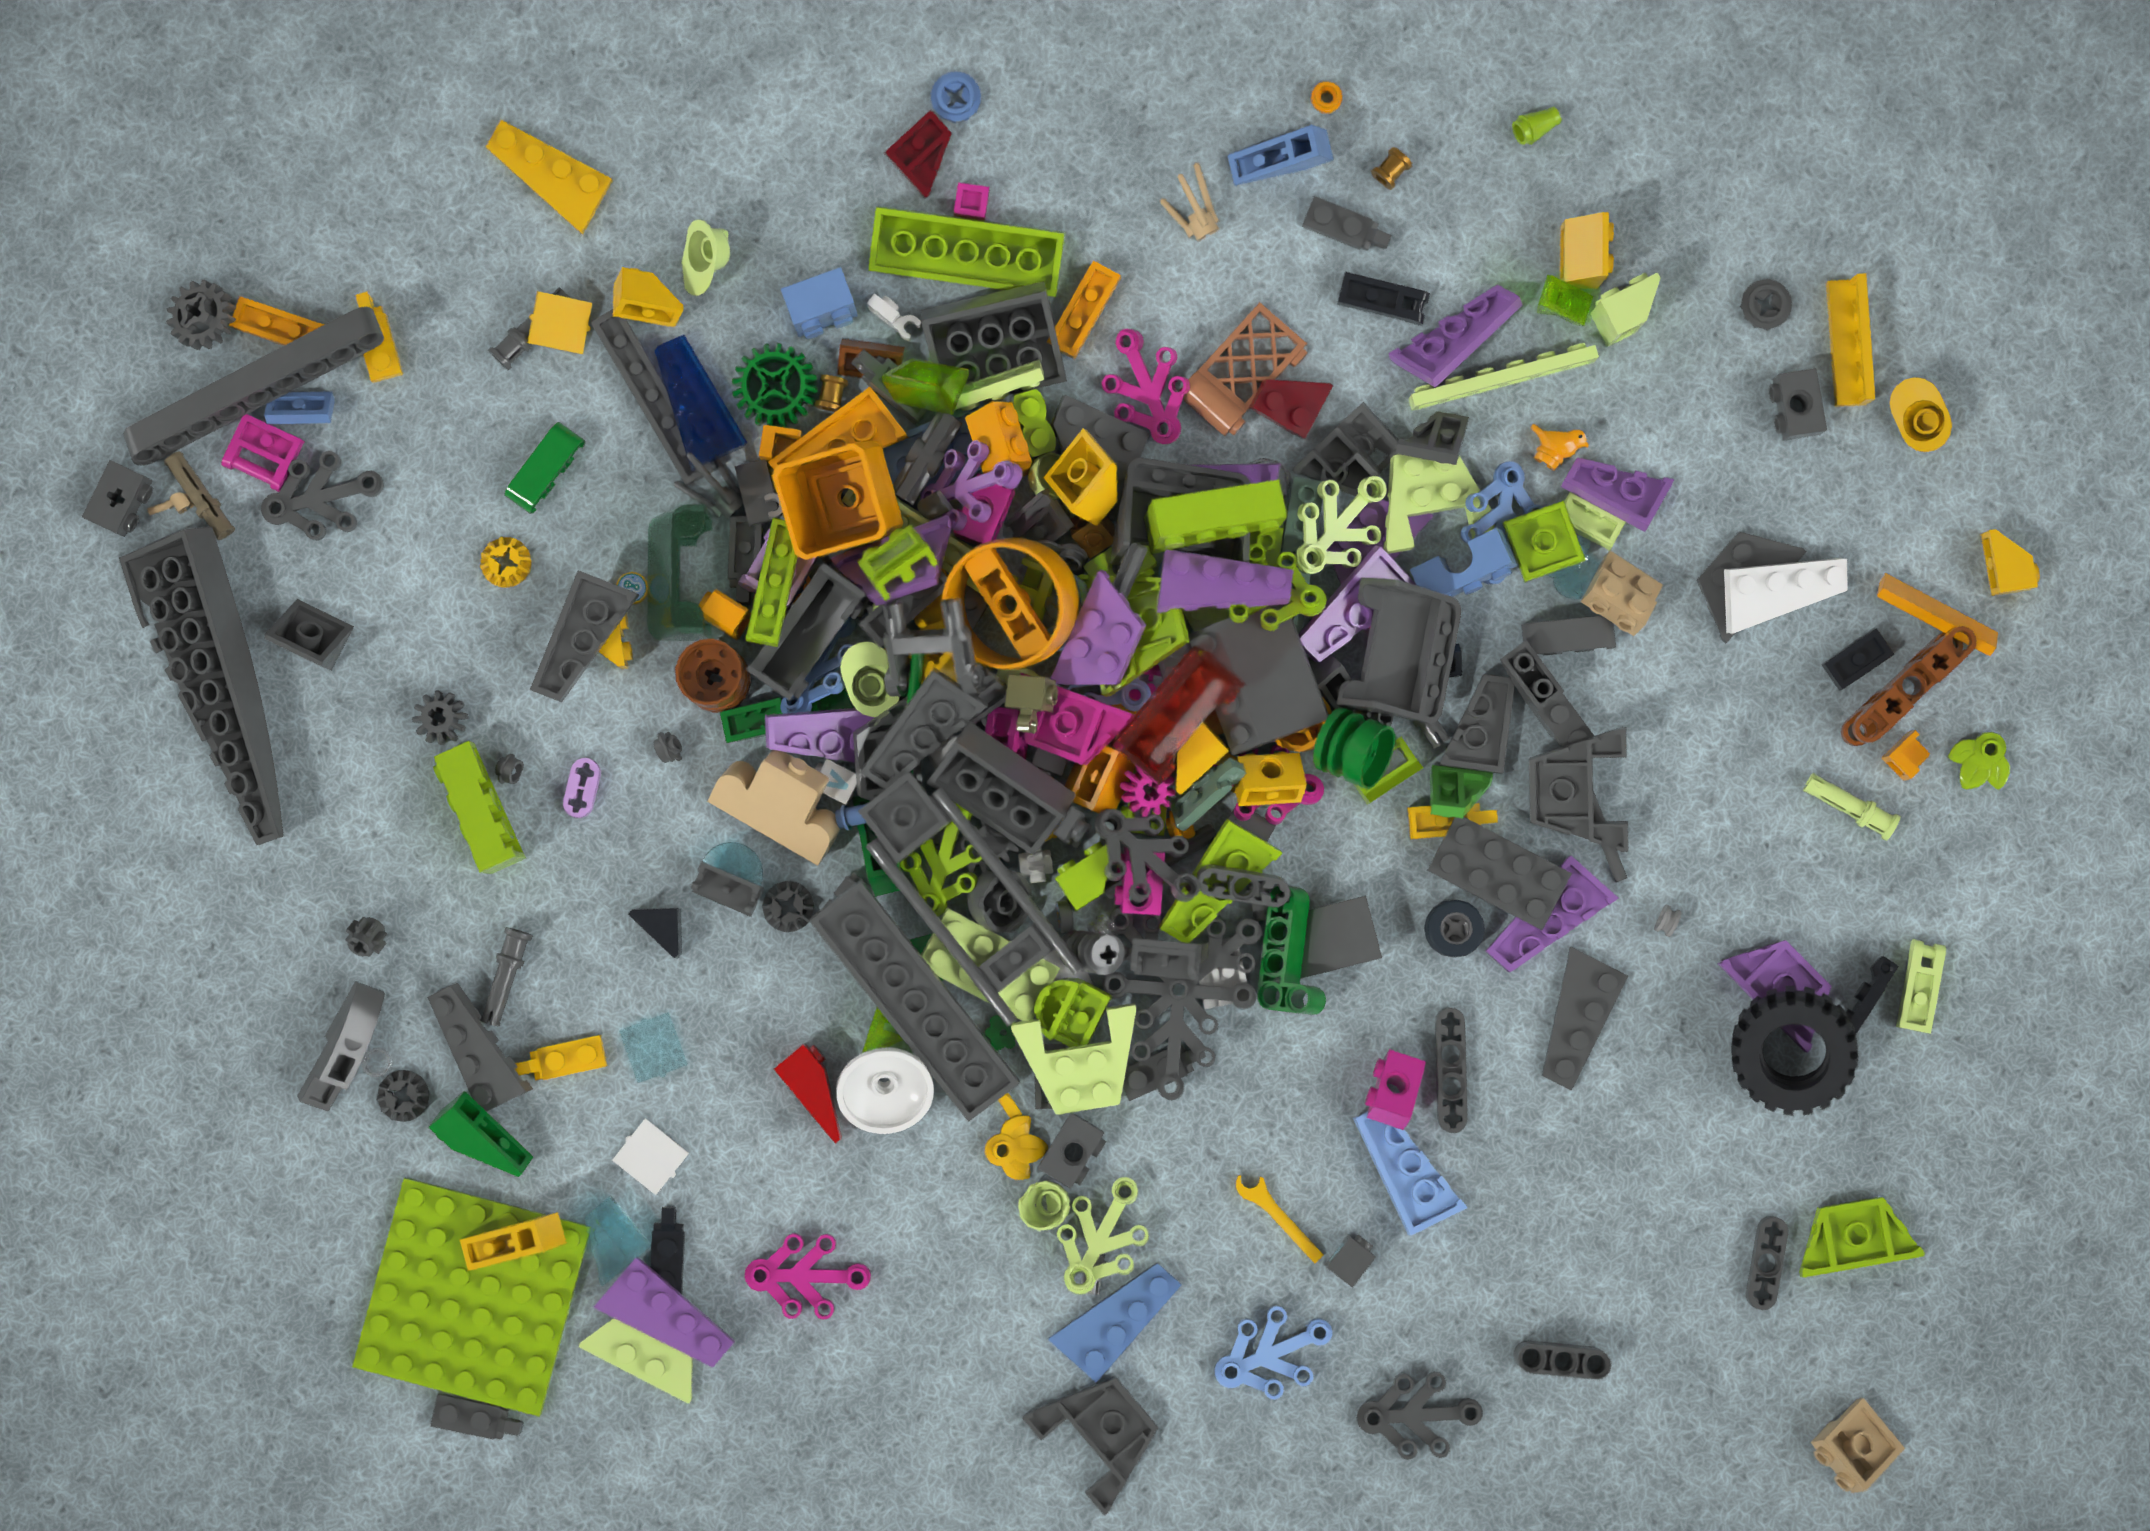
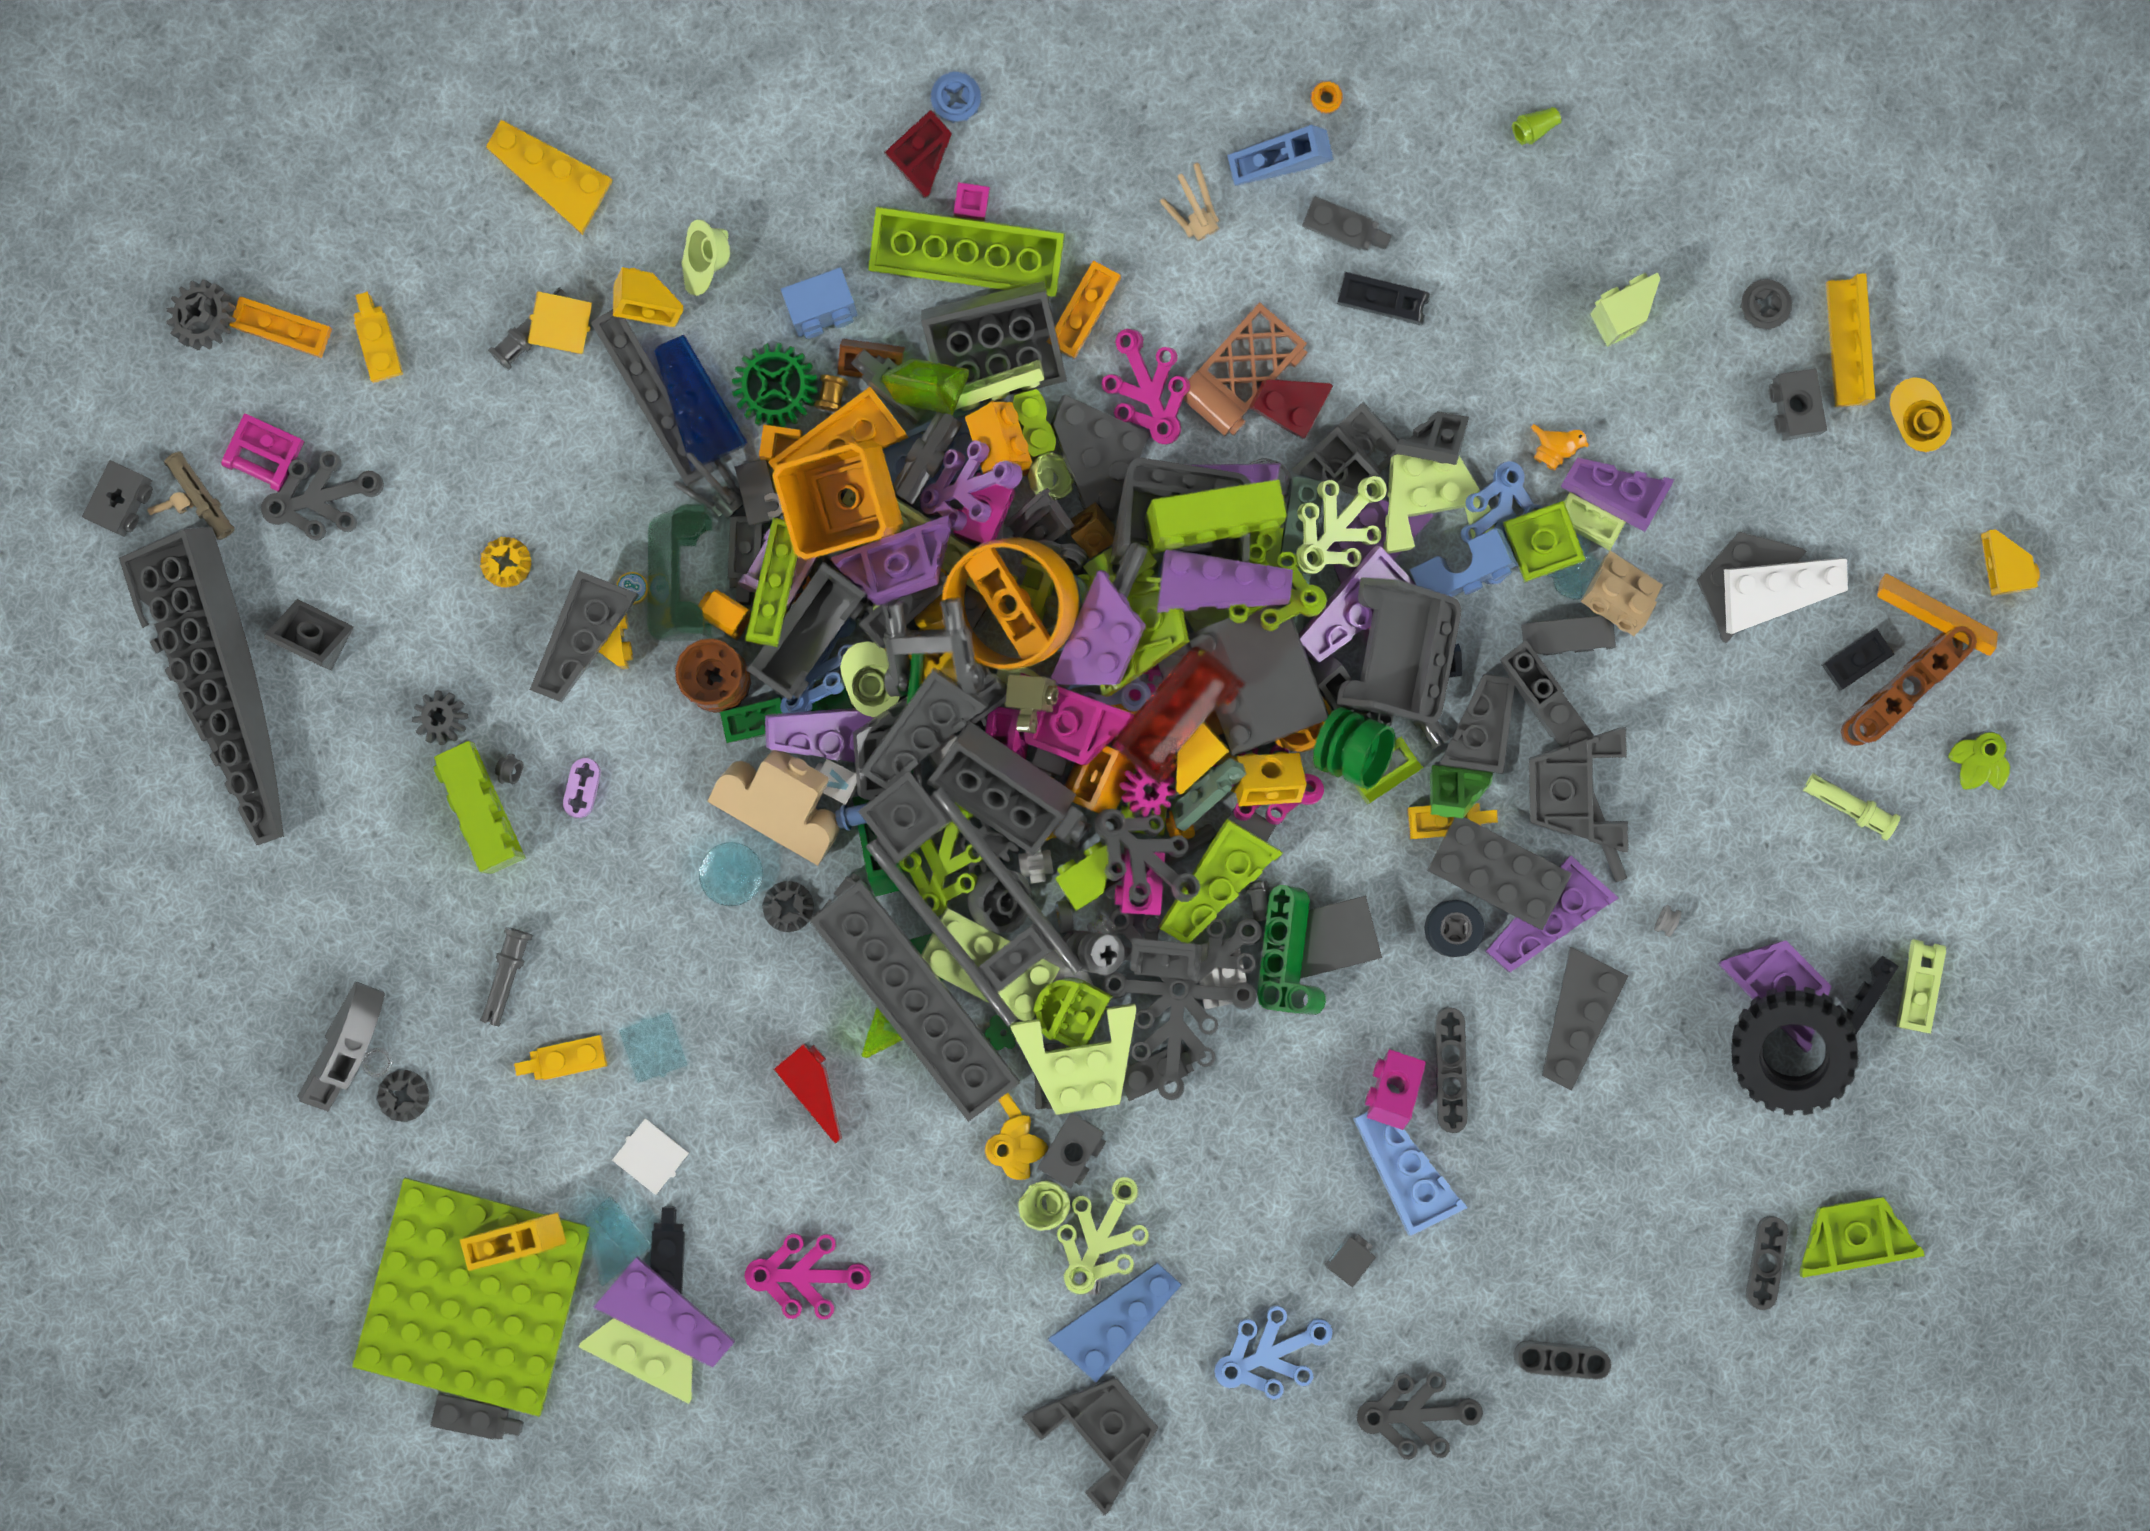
(253, 386): dark grey beam -> none
(300, 408): medium blue plate -> none
(366, 936): dark grey gear -> none
(475, 1133): green slope -> none
(482, 1064): dark grey wing -> none
(543, 467): green beam -> none
(662, 926): black slope -> none
(667, 747): dark grey plate -> none
(727, 889): dark grey hinge -> none
(885, 1105): white dish -> none
(887, 311): white plate -> none
(895, 558): lime window -> none
(934, 505): dark grey piece -> none
(1085, 479): yellow slope -> none
(1250, 897): dark grey beam -> none
(1262, 1197): yellow piece -> none
(1391, 168): pearl gold bush -> none
(1458, 336): medium lavender wing -> none
(1516, 372): yellowish green plate -> none
(1564, 301): clear neon green slope -> none
(1585, 250): yellow slope -> none
(1857, 1447): tan plate -> none
(1906, 756): light orange panel -> none

